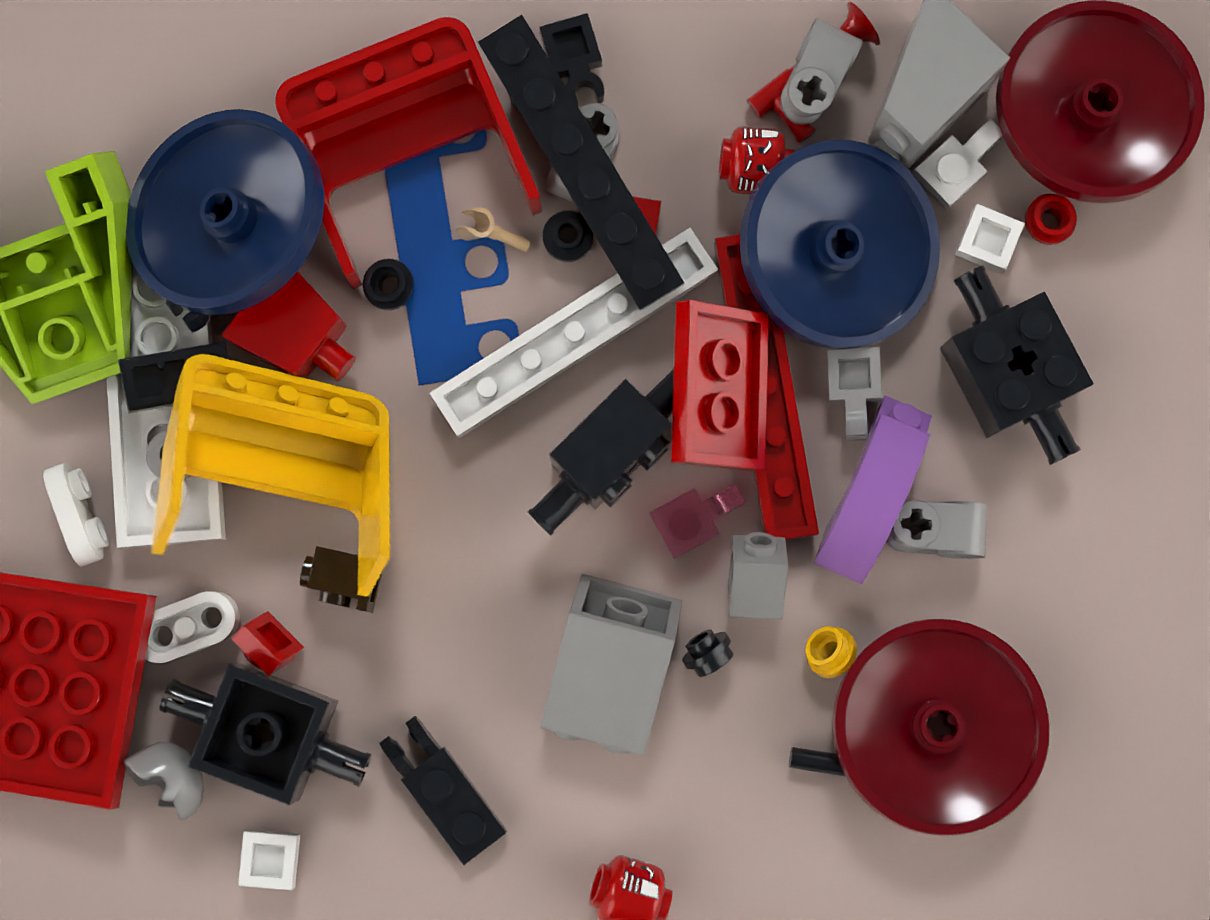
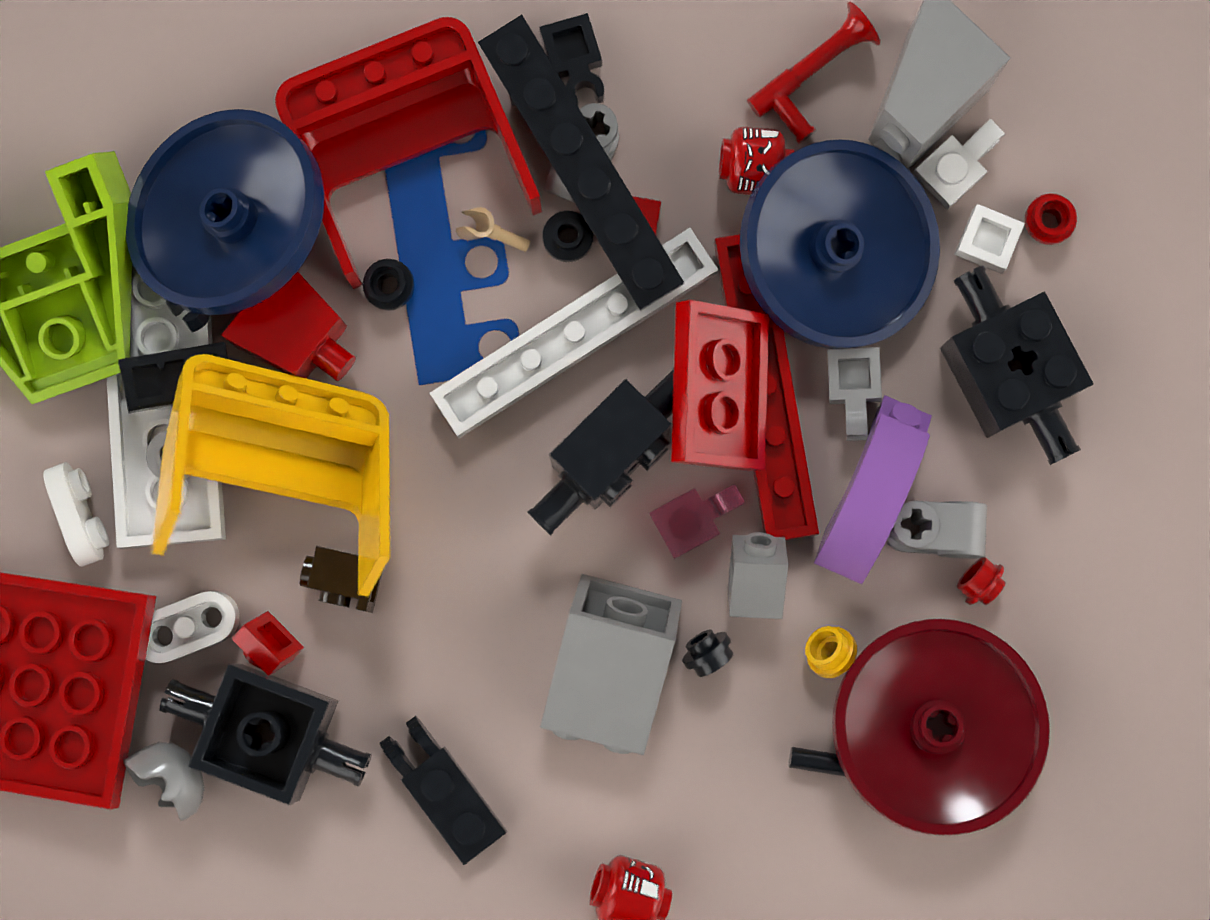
(269, 859): white plate -> none
(821, 67): light grey piece -> none
(982, 582): none -> red plate
(1100, 101): dark red dish -> none

